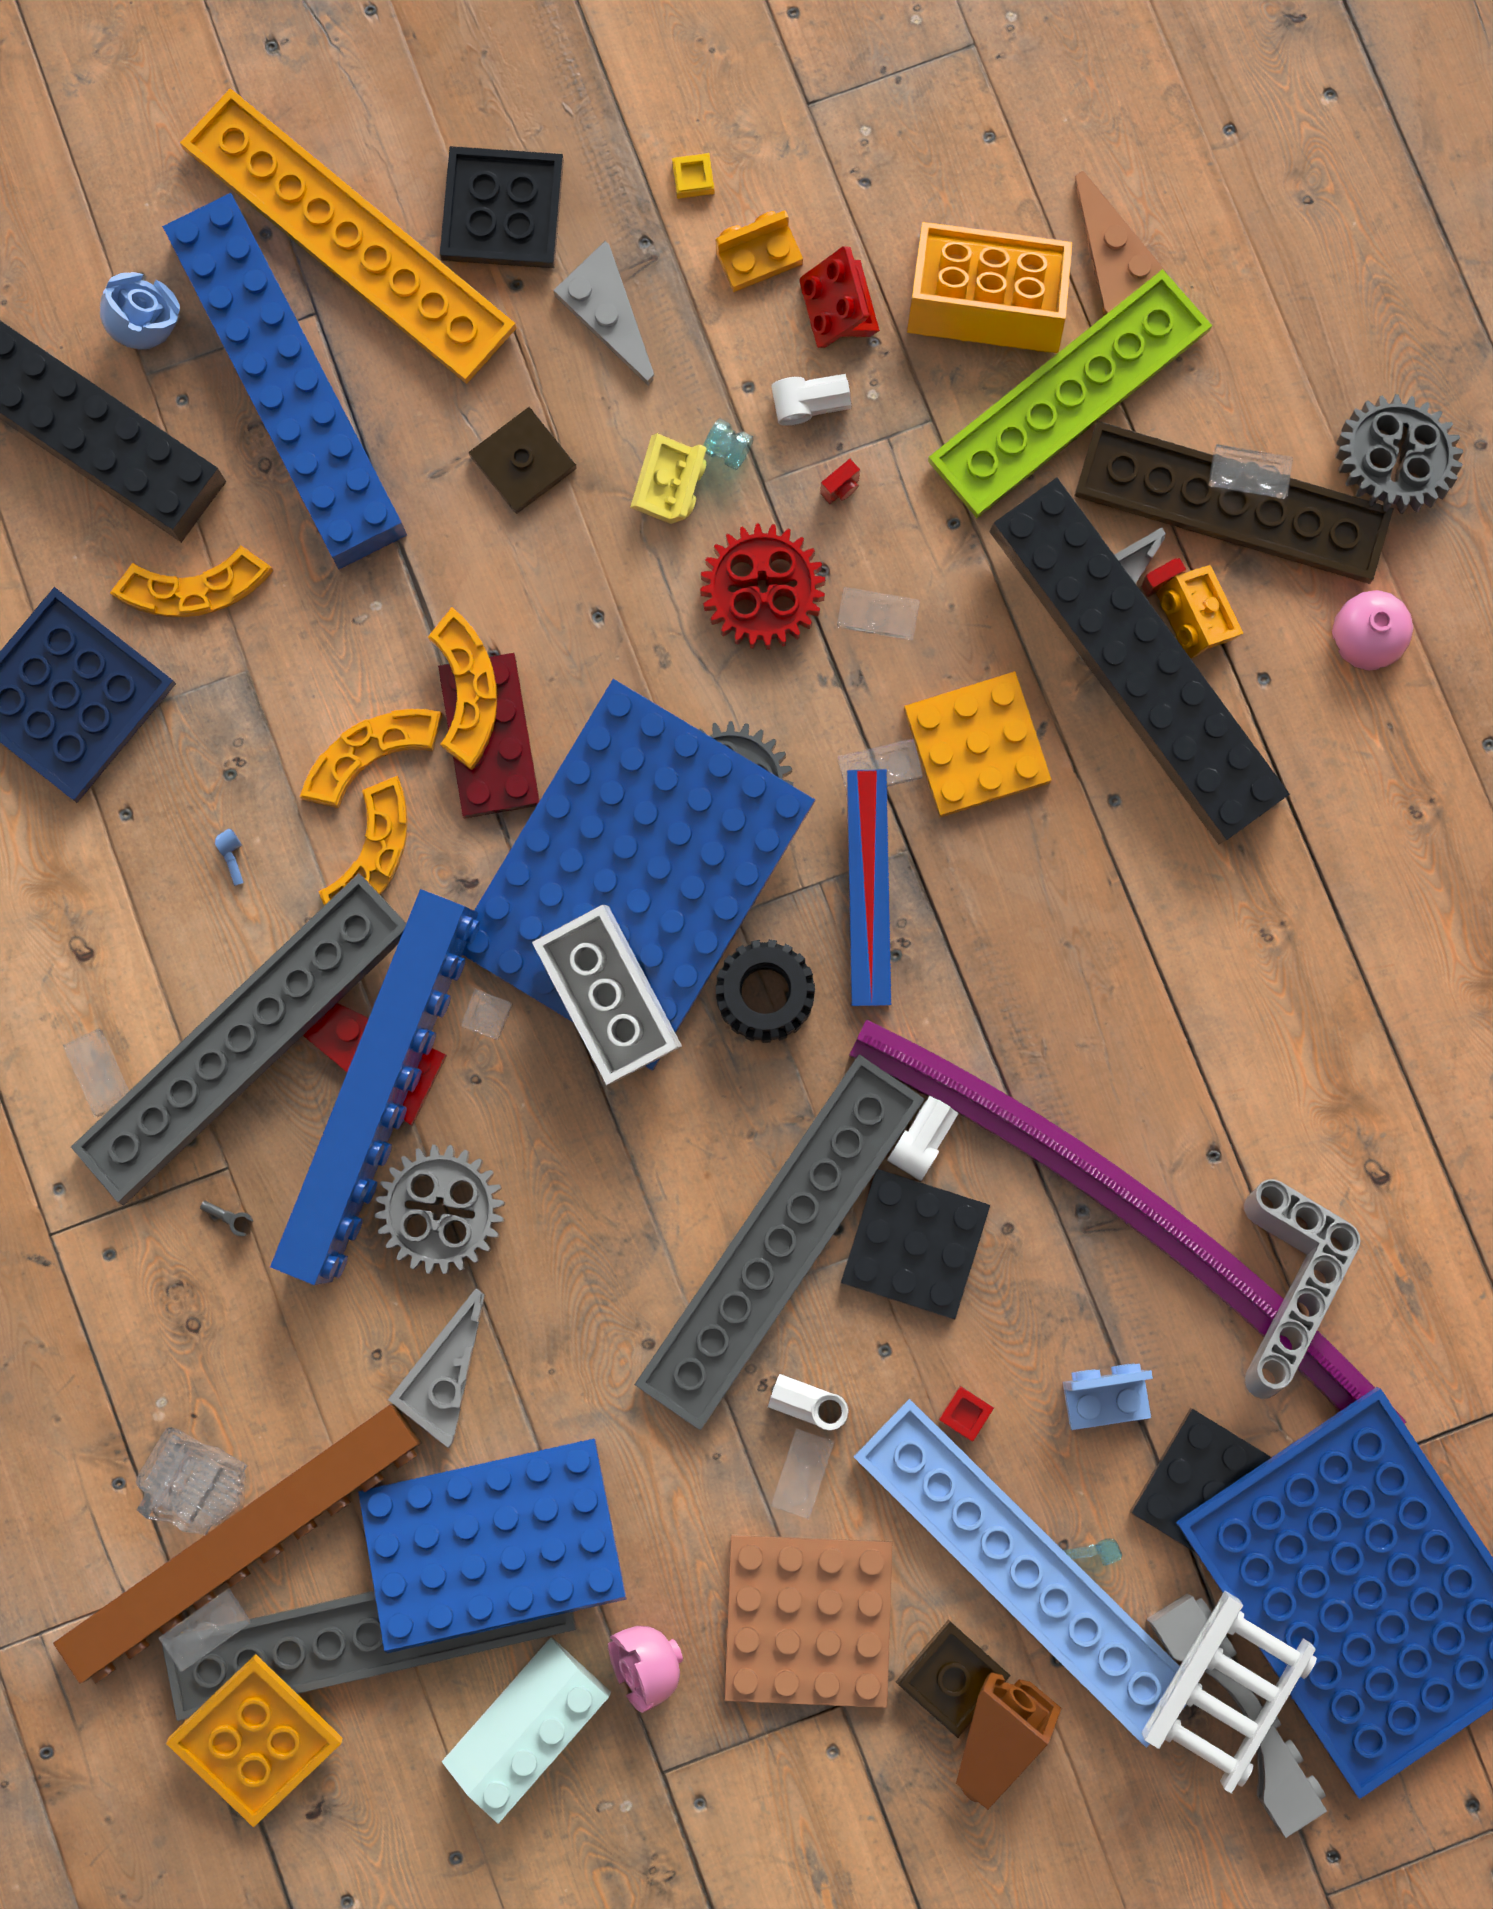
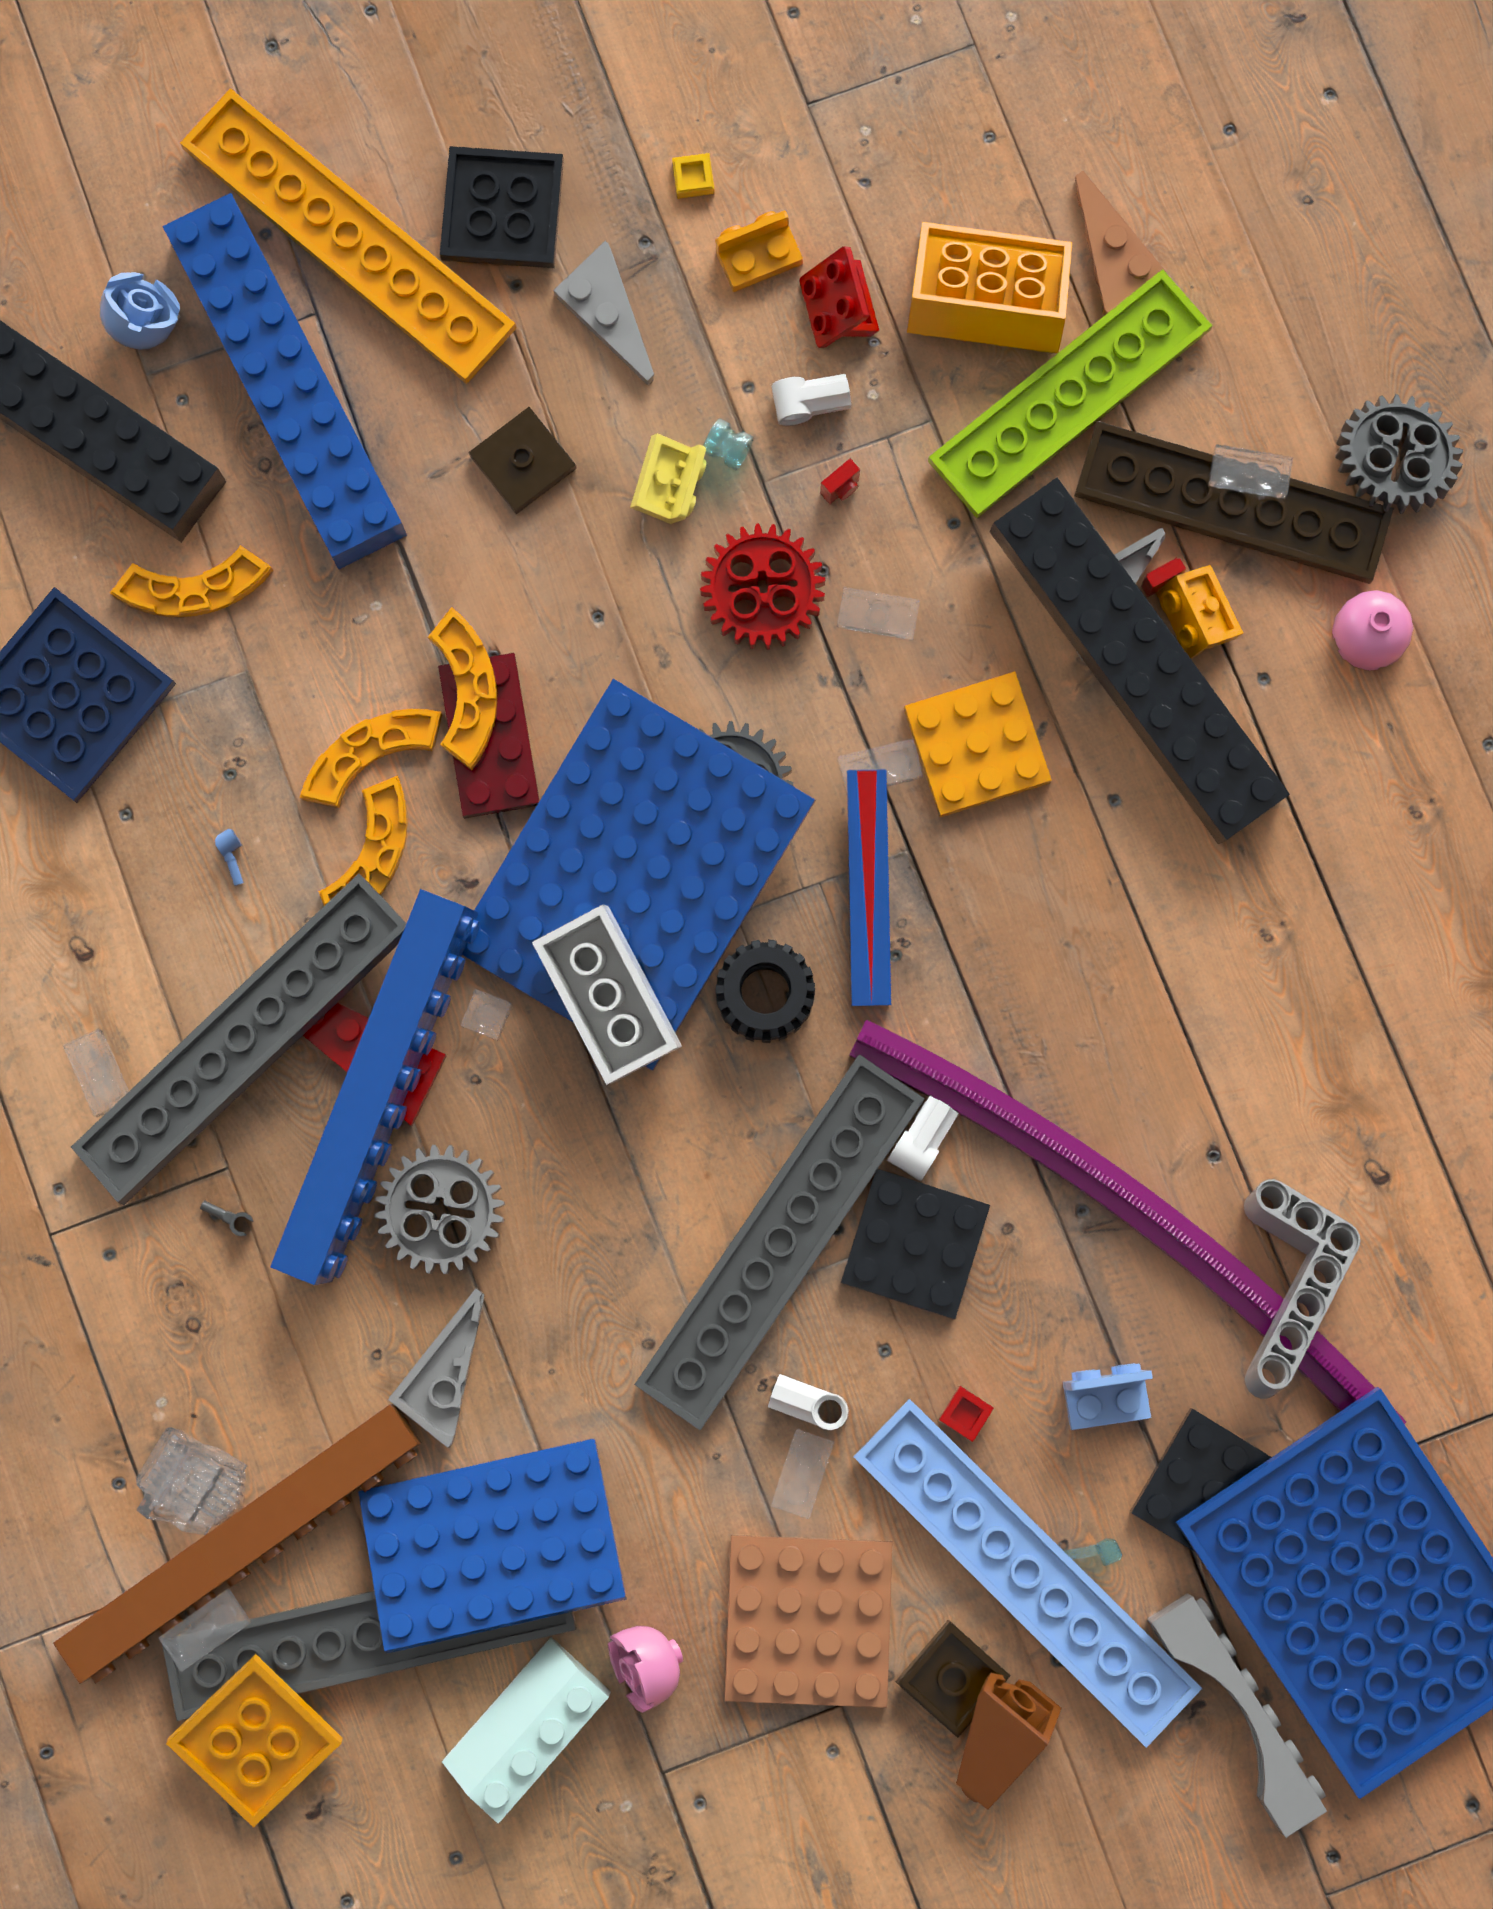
(1186, 1690): white fence -> none

